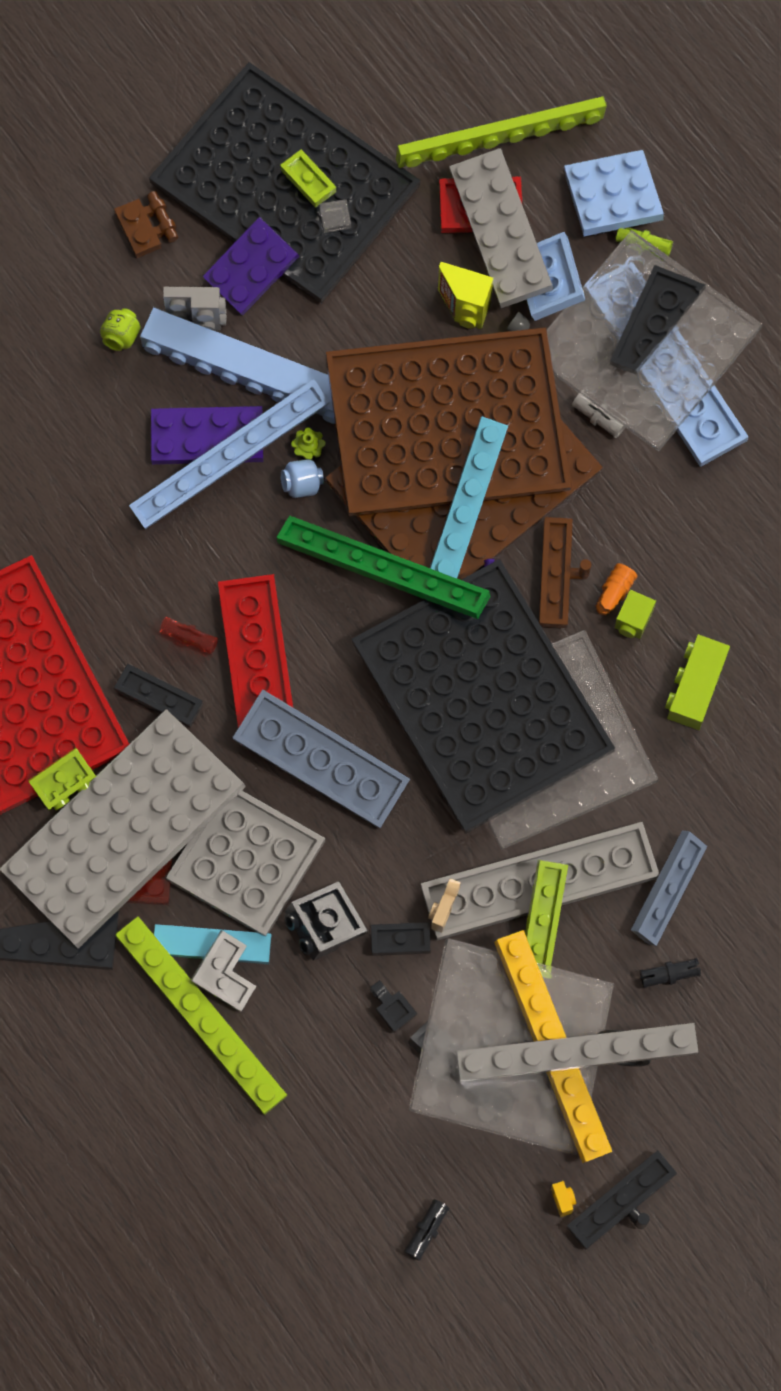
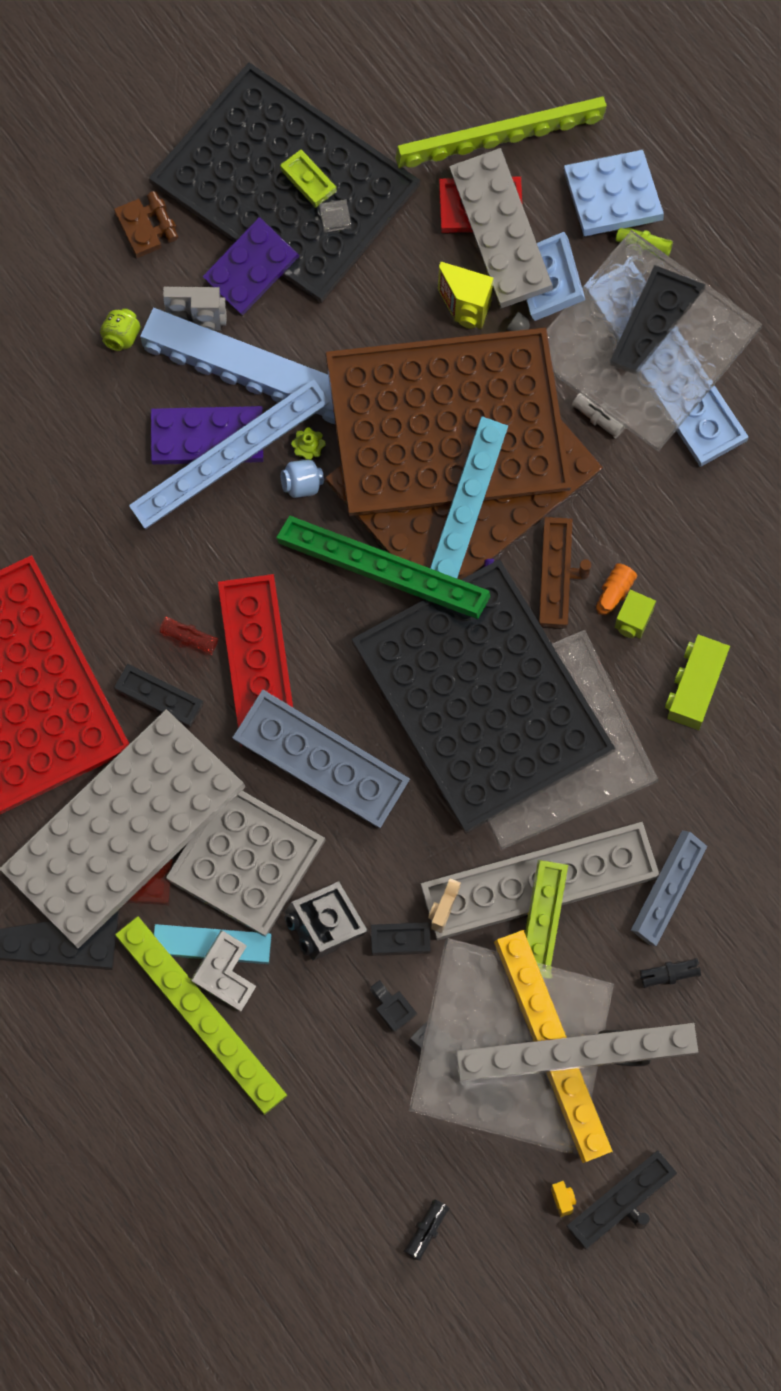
(62, 779): lime bracket -> none

